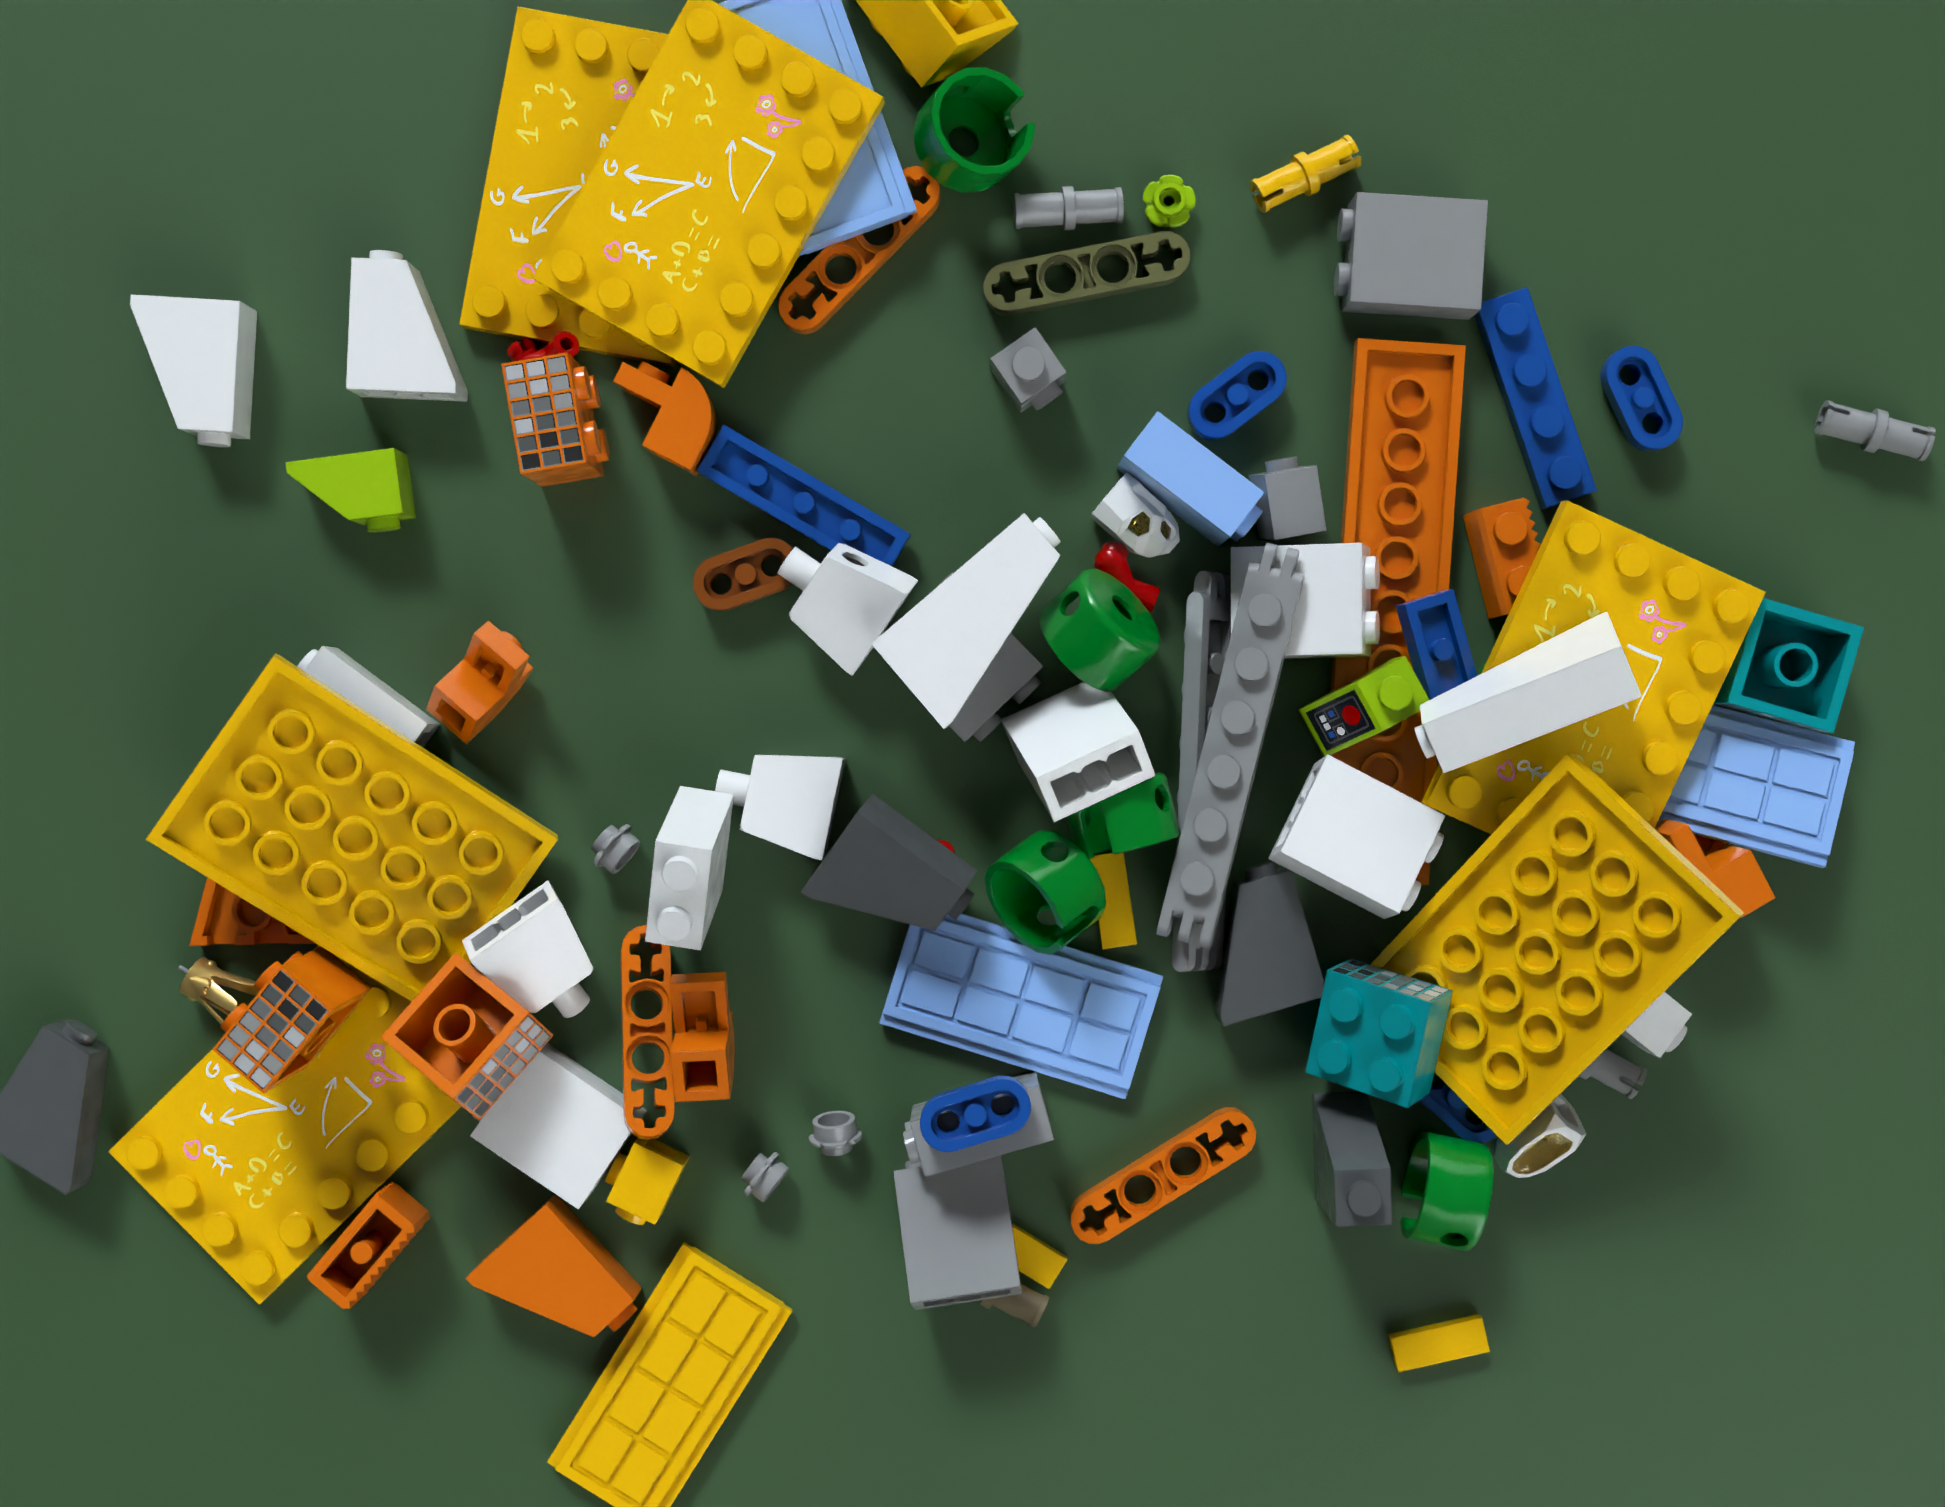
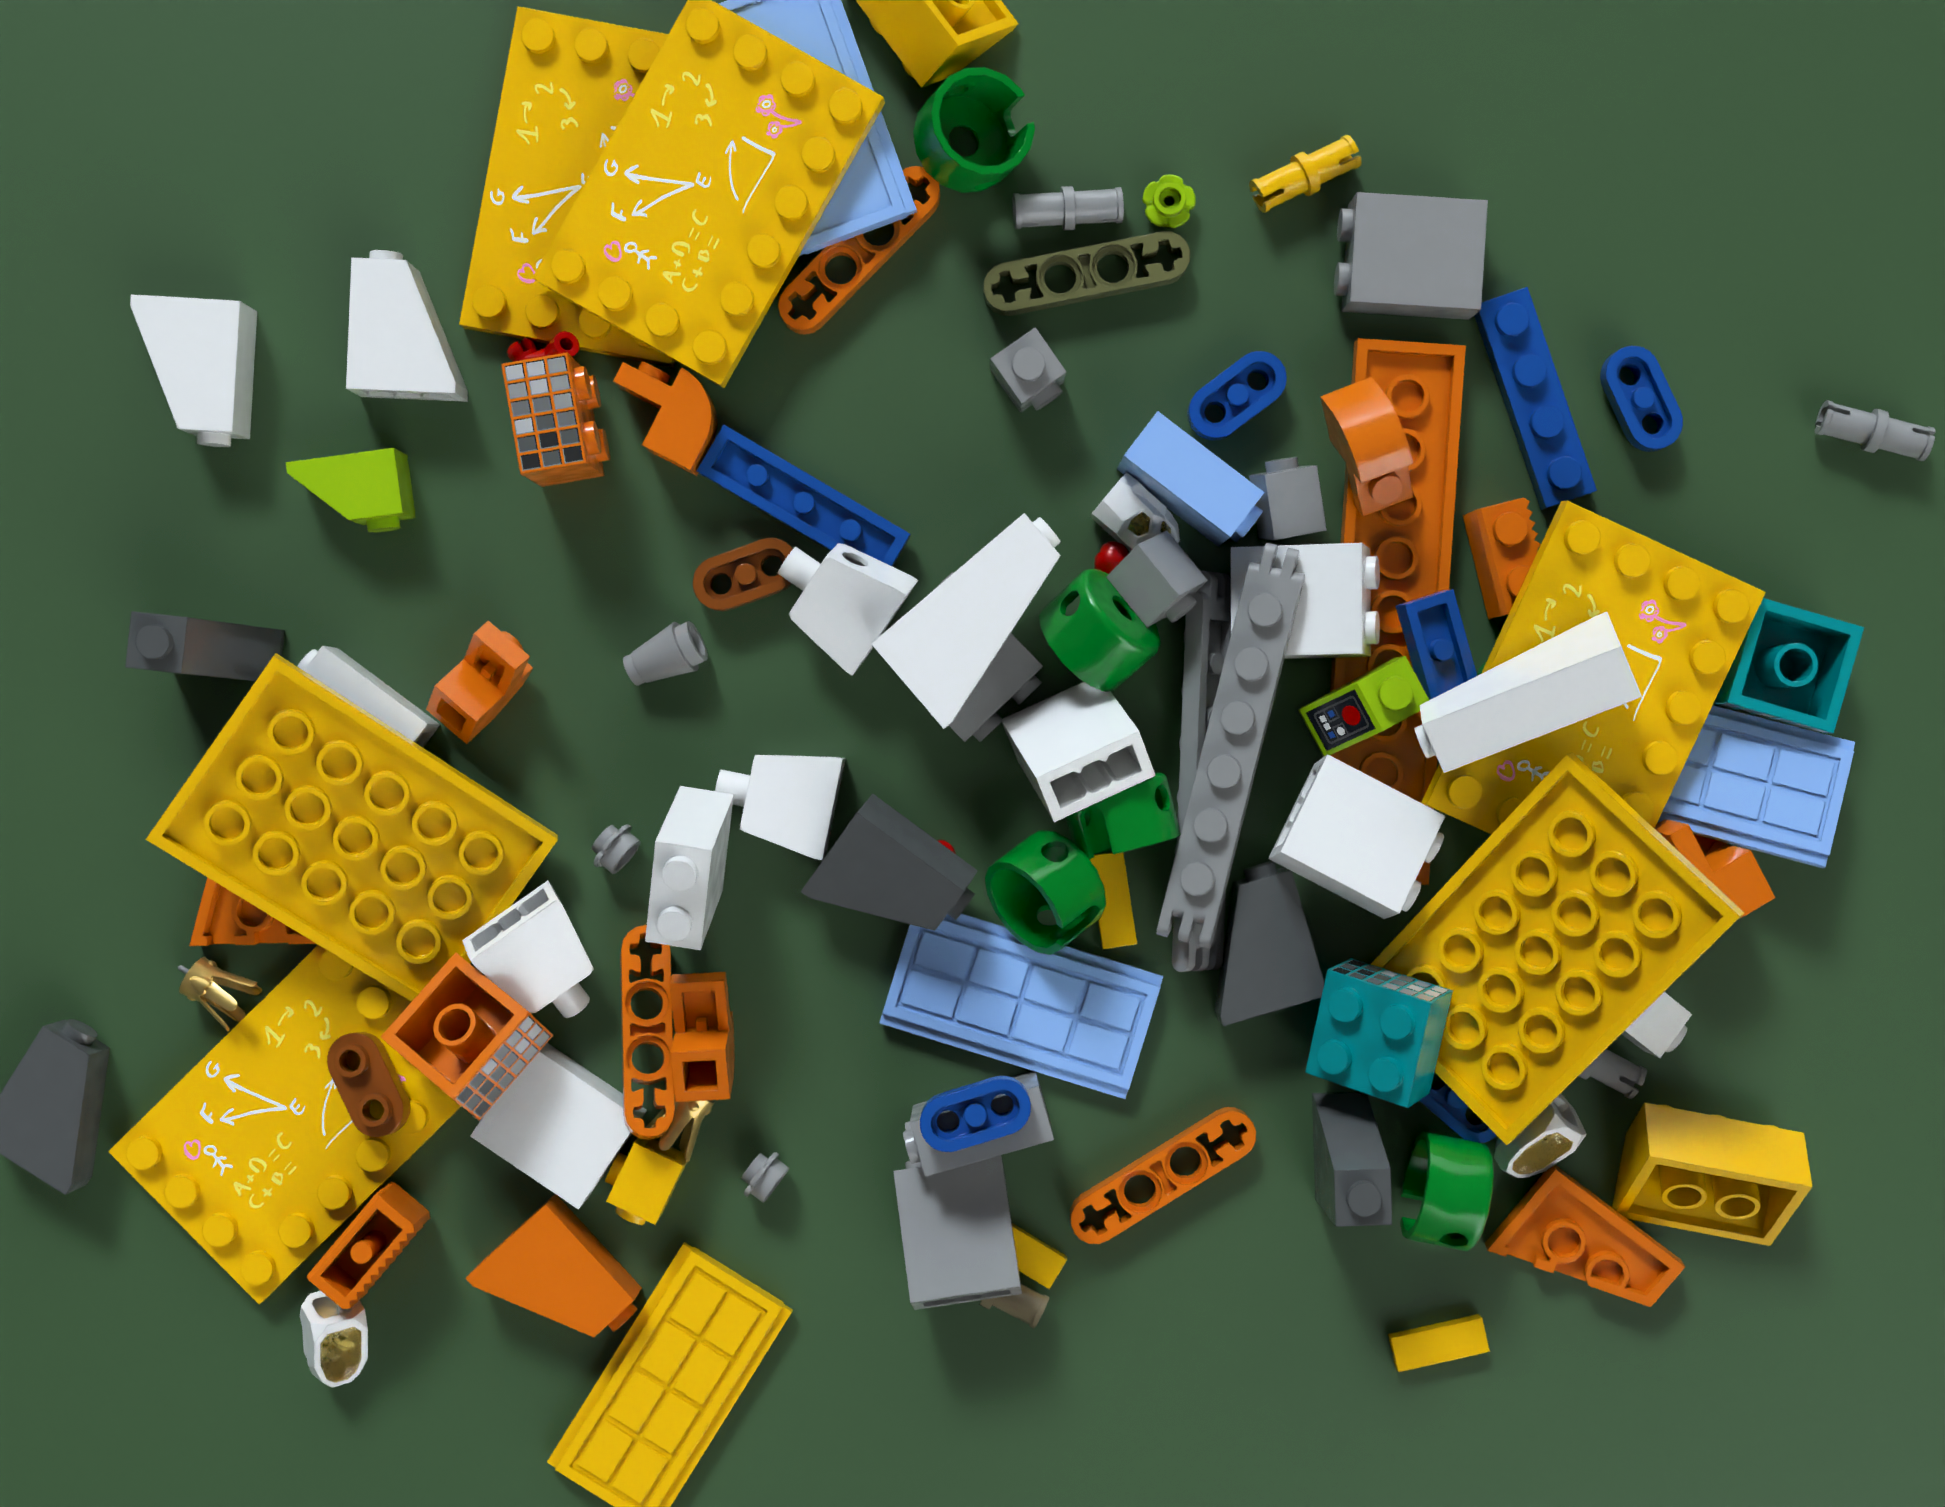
(200, 646): none -> dark grey slope
(290, 1017): orange brick -> none
(333, 1339): none -> white rock
(370, 1081): none -> dark orange plate
(667, 654): none -> light grey cone
(687, 1117): none -> pearl gold piece
(835, 1133): light grey plate -> none
(1158, 580): none -> light grey brick
(1371, 443): none -> orange brick
(1581, 1236): none -> orange wing
(1711, 1174): none -> yellow slope

